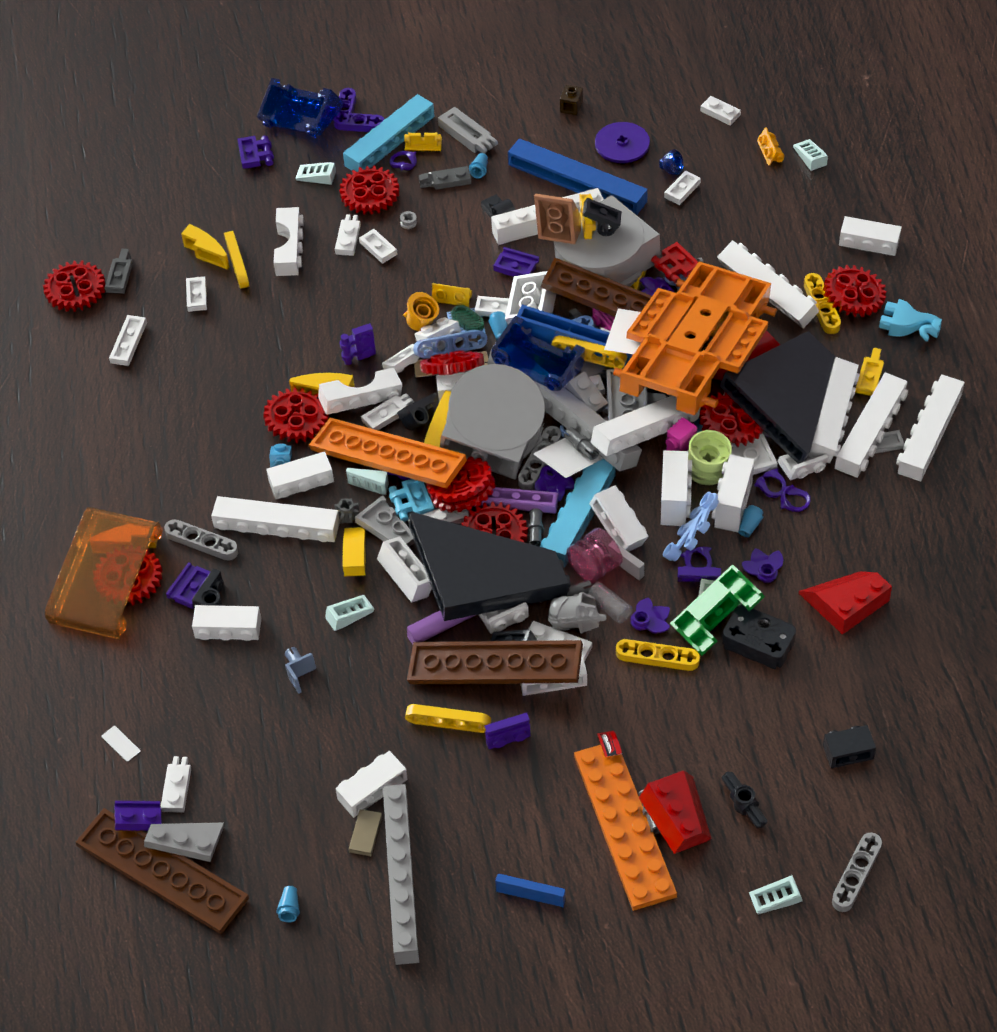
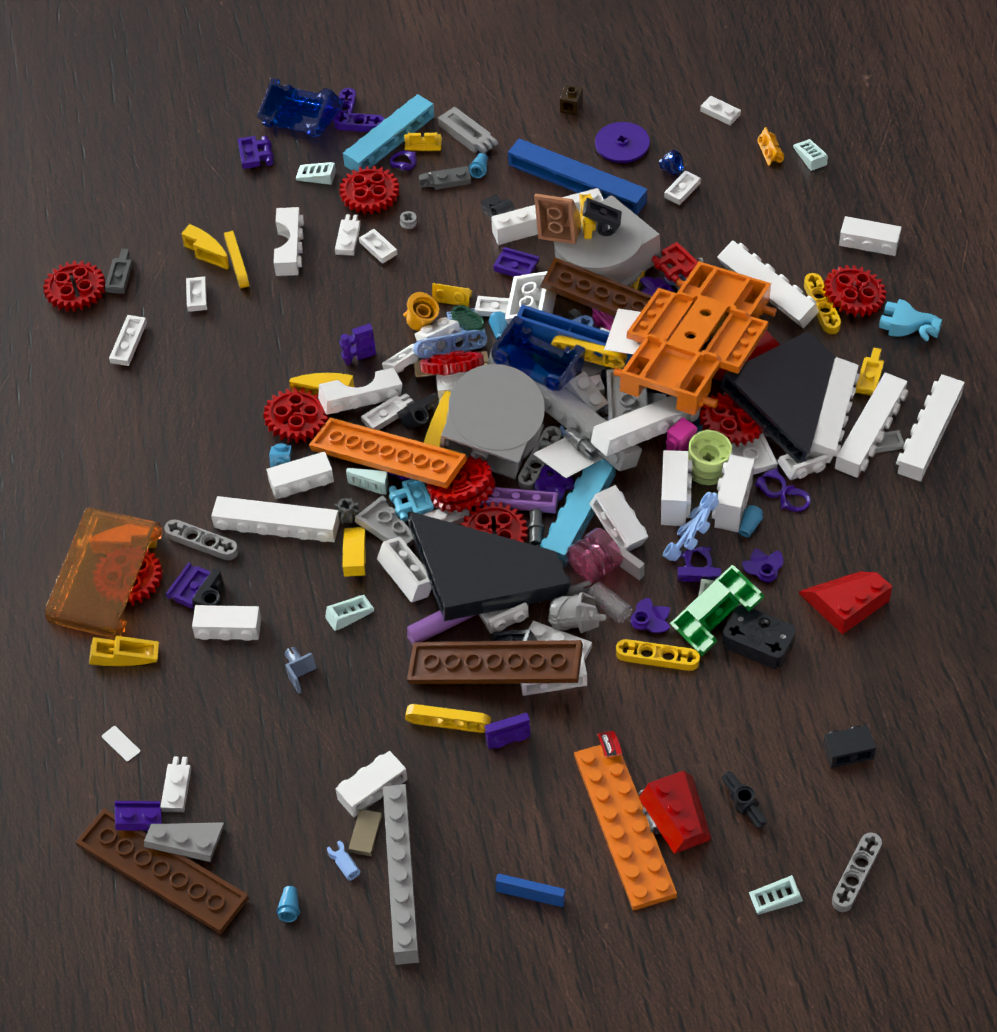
(123, 651): none -> yellow slope
(344, 862): none -> light blue bar

